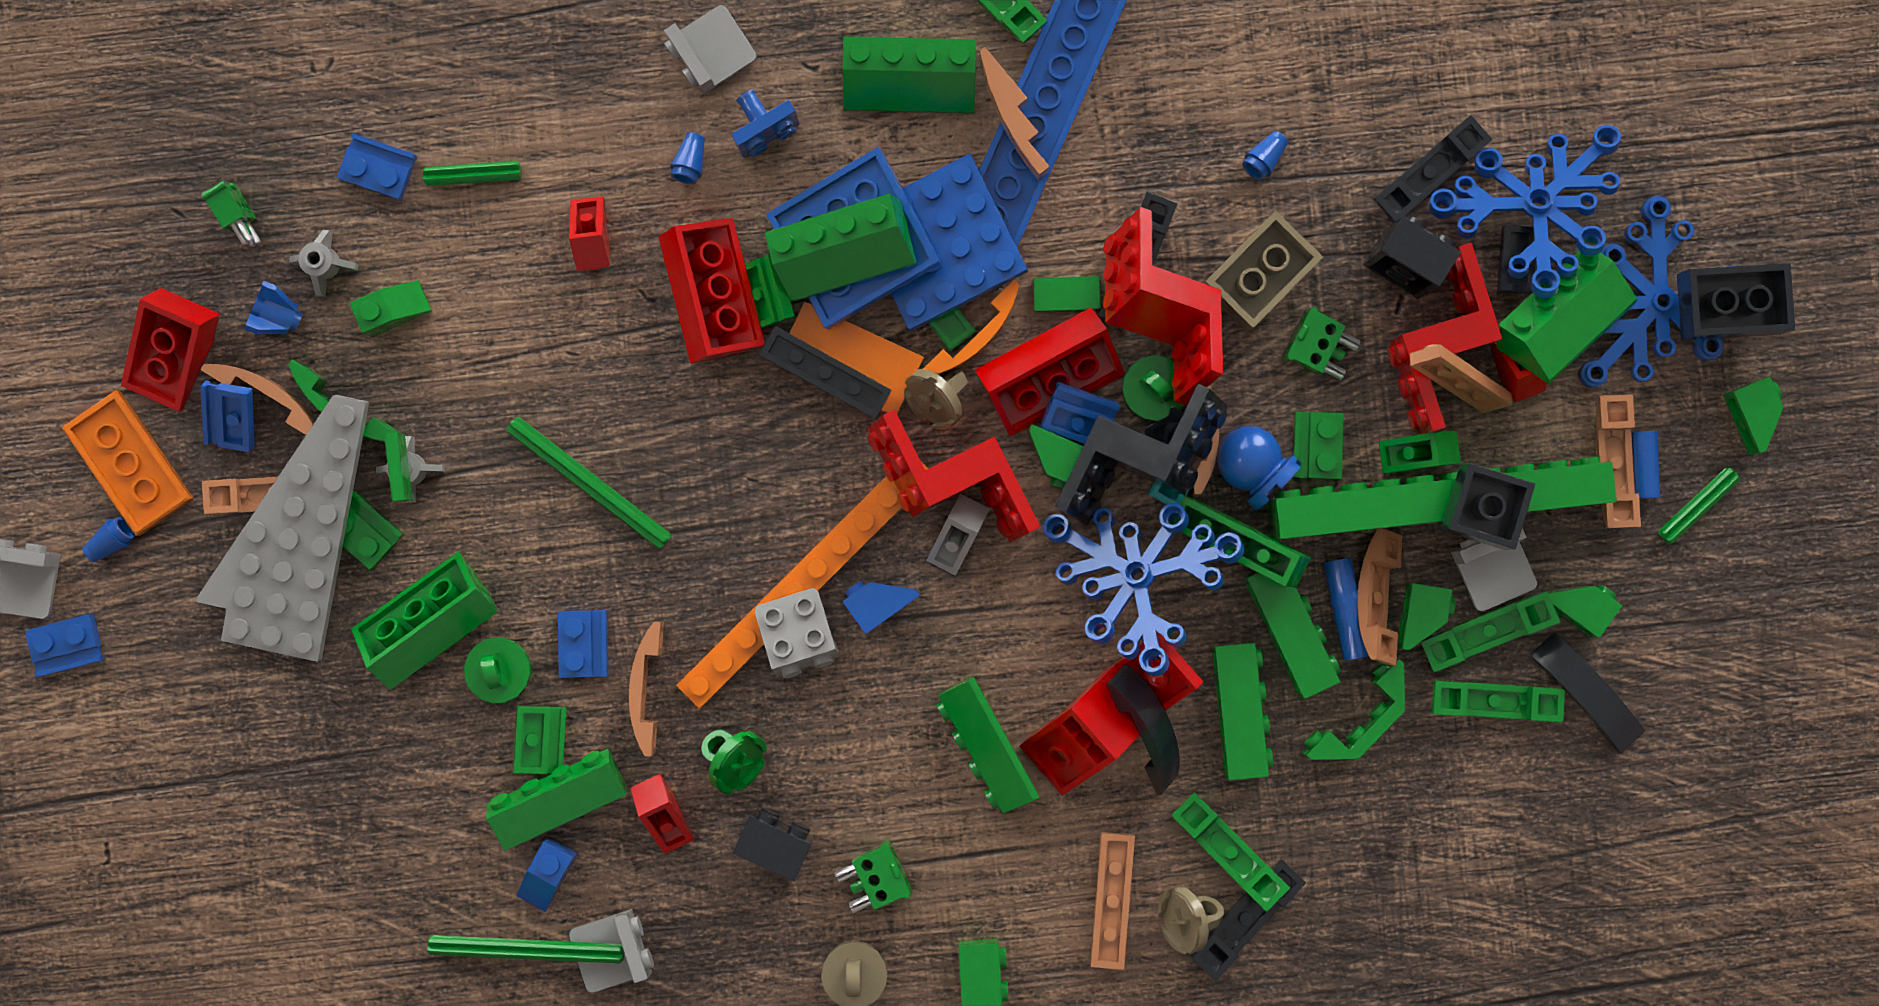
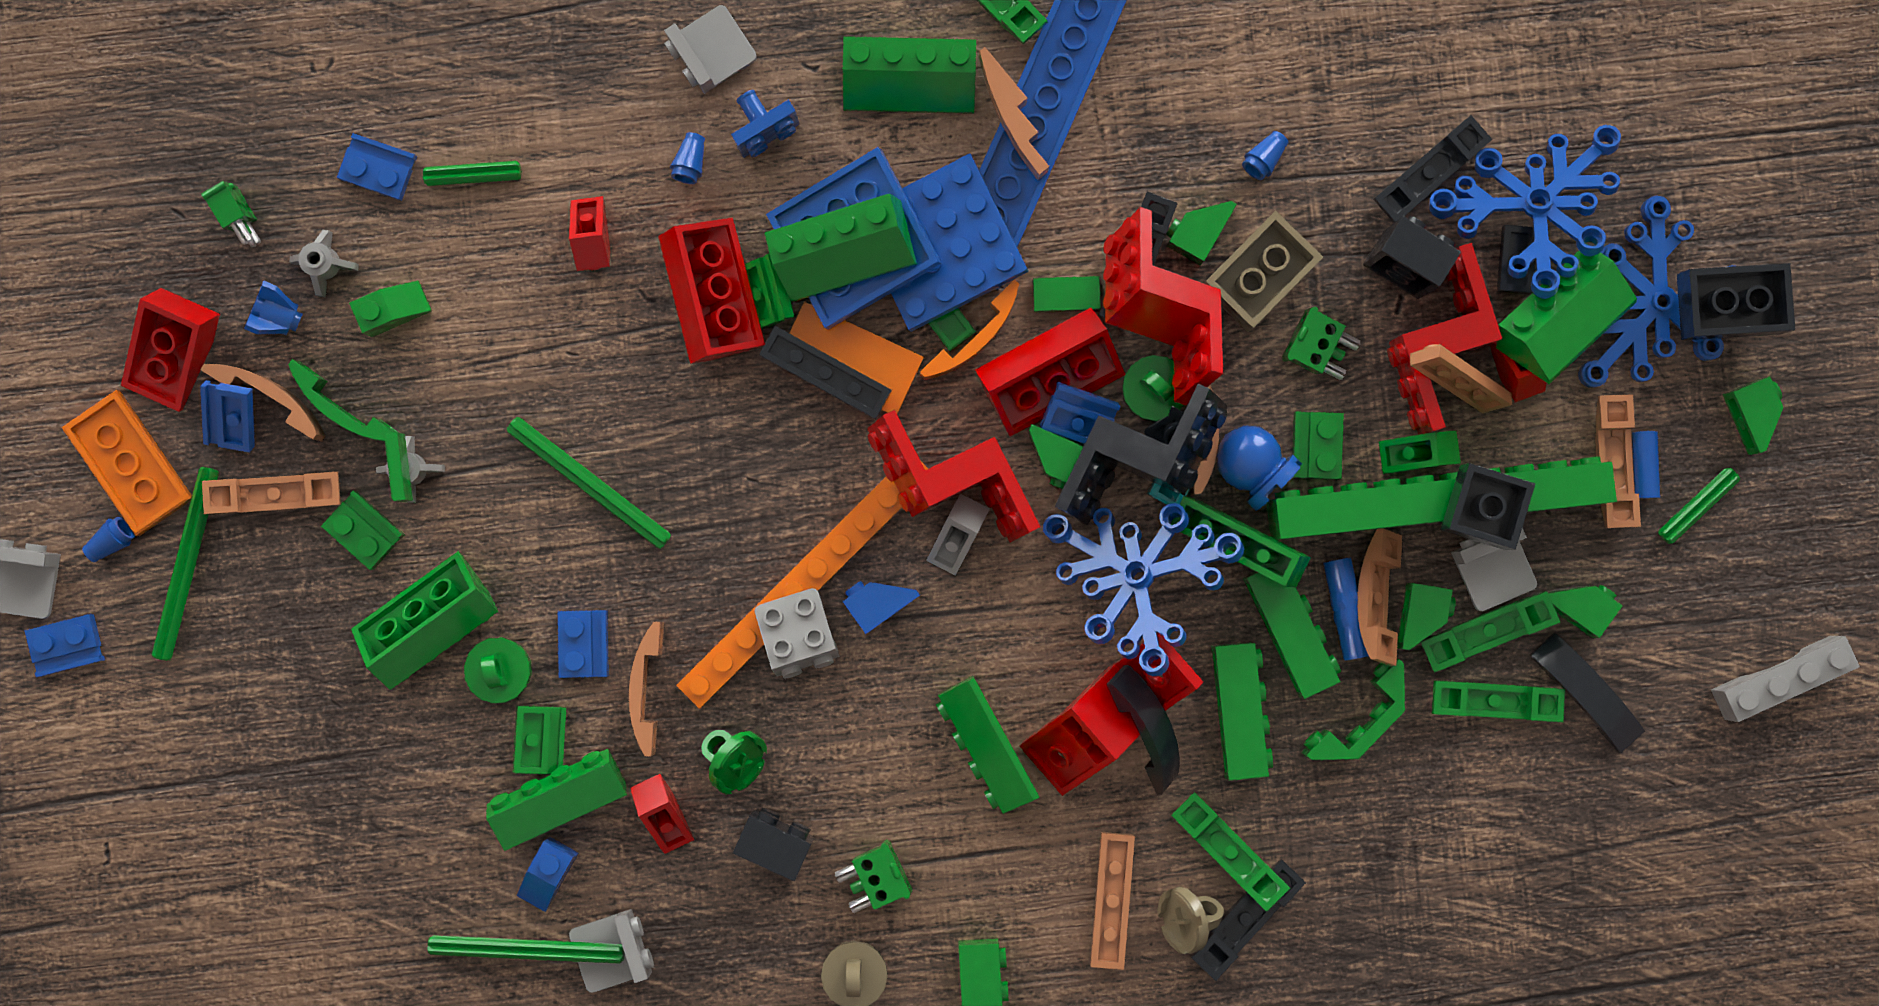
(183, 570): none -> green axle
(288, 555): light grey wing -> none
(935, 396): dark tan tile -> none
(1198, 231): none -> green slope
(1774, 685): none -> light grey arch

